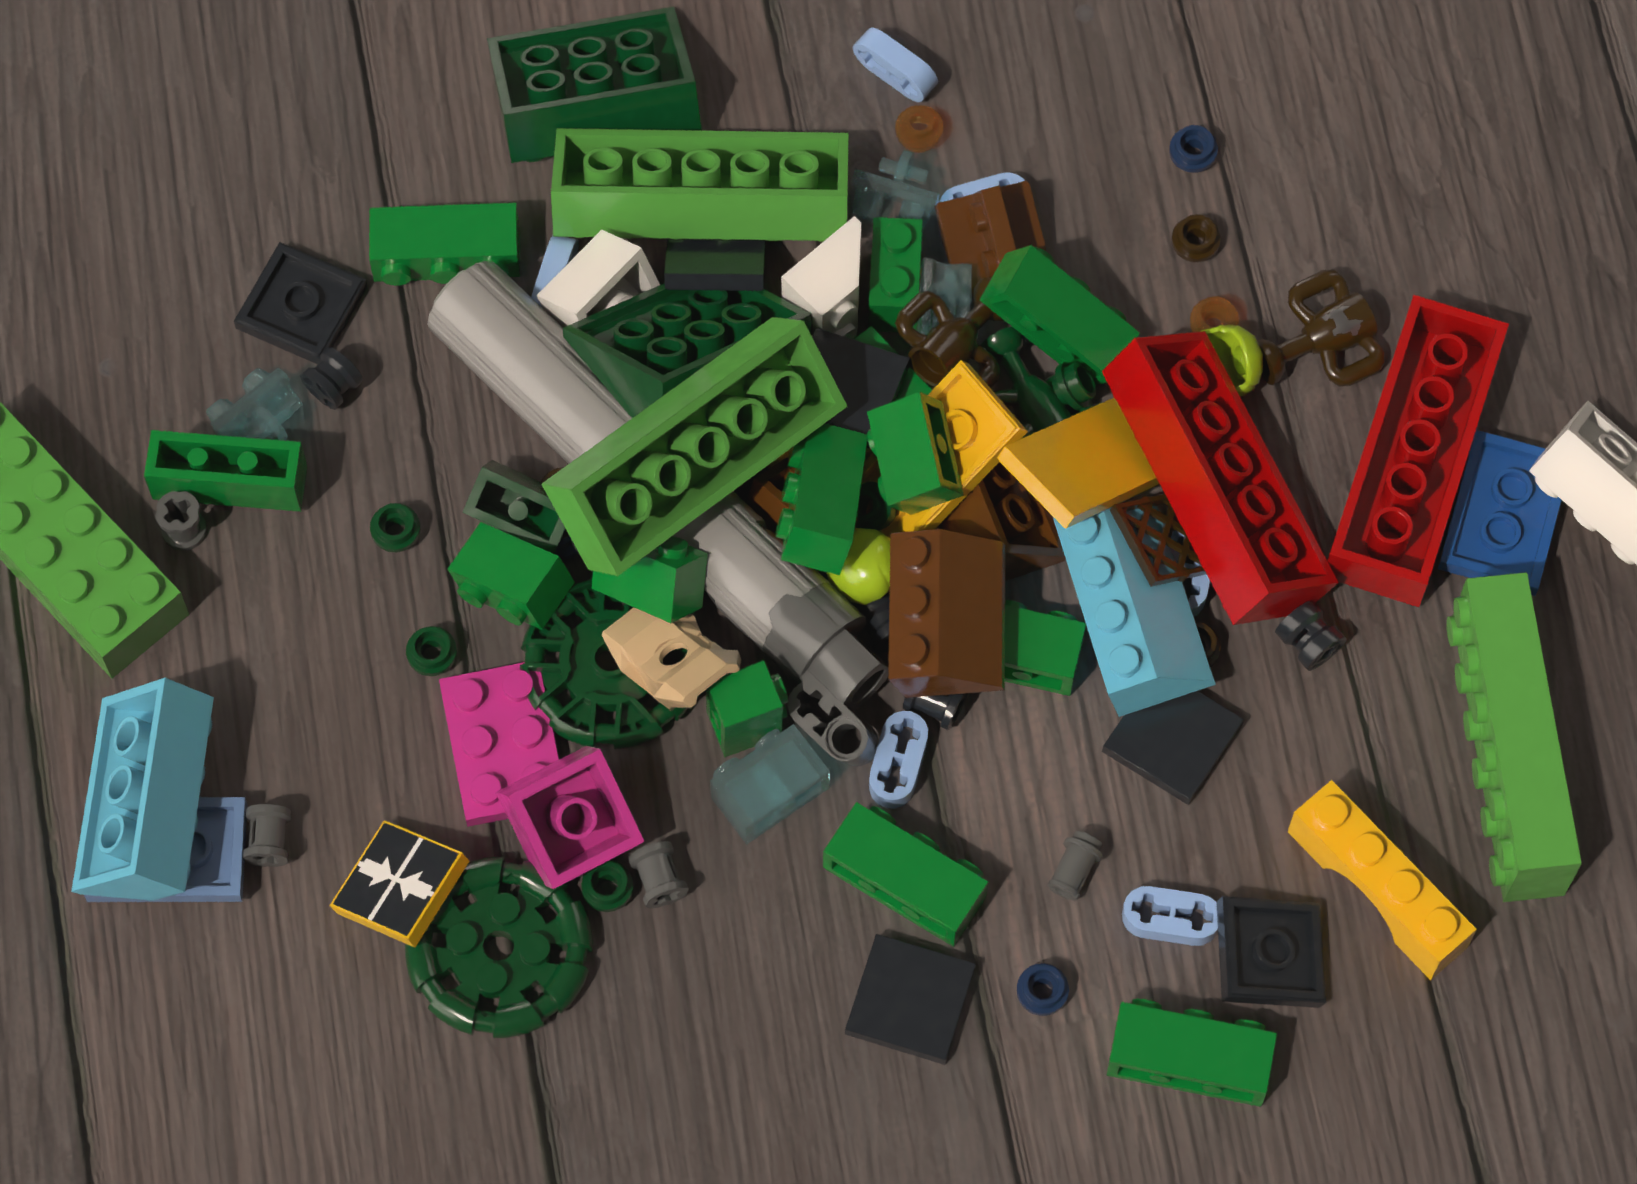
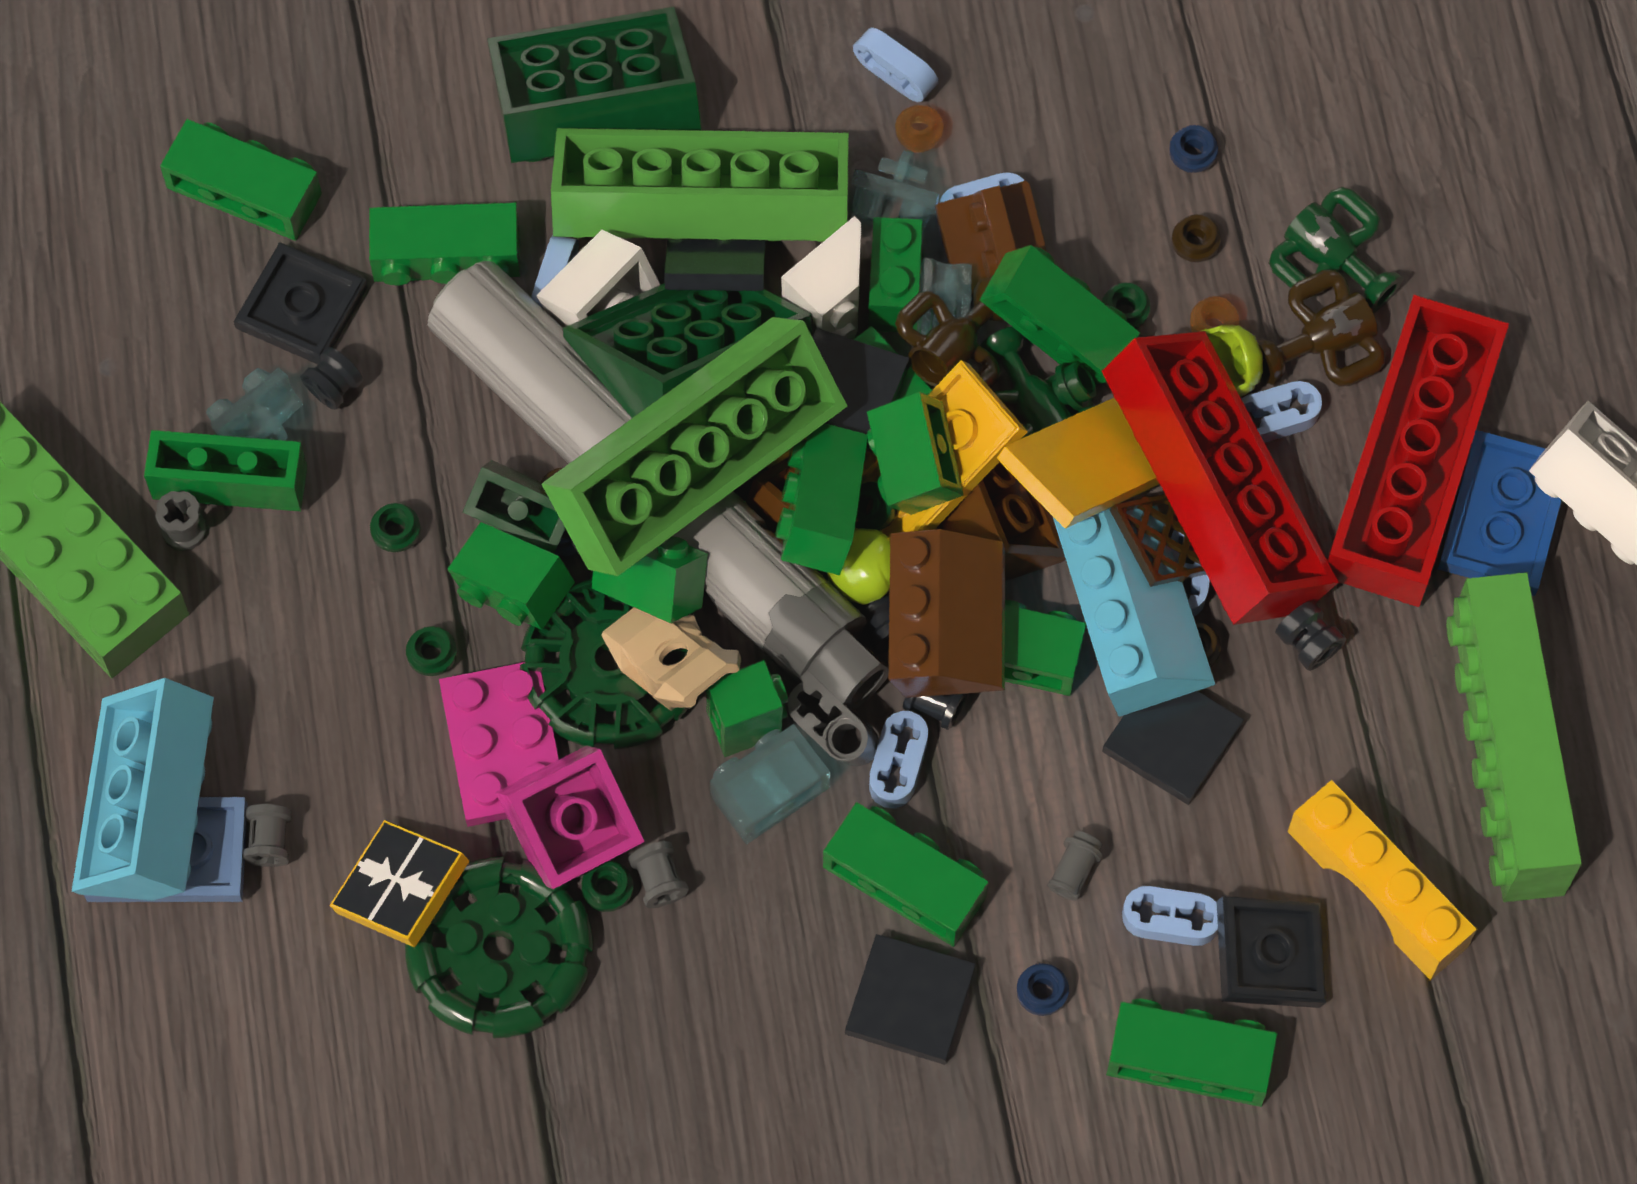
(241, 178): none -> green brick
(1130, 295): none -> dark green plate
(1277, 399): none -> light blue beam
(1332, 248): none -> dark green piece

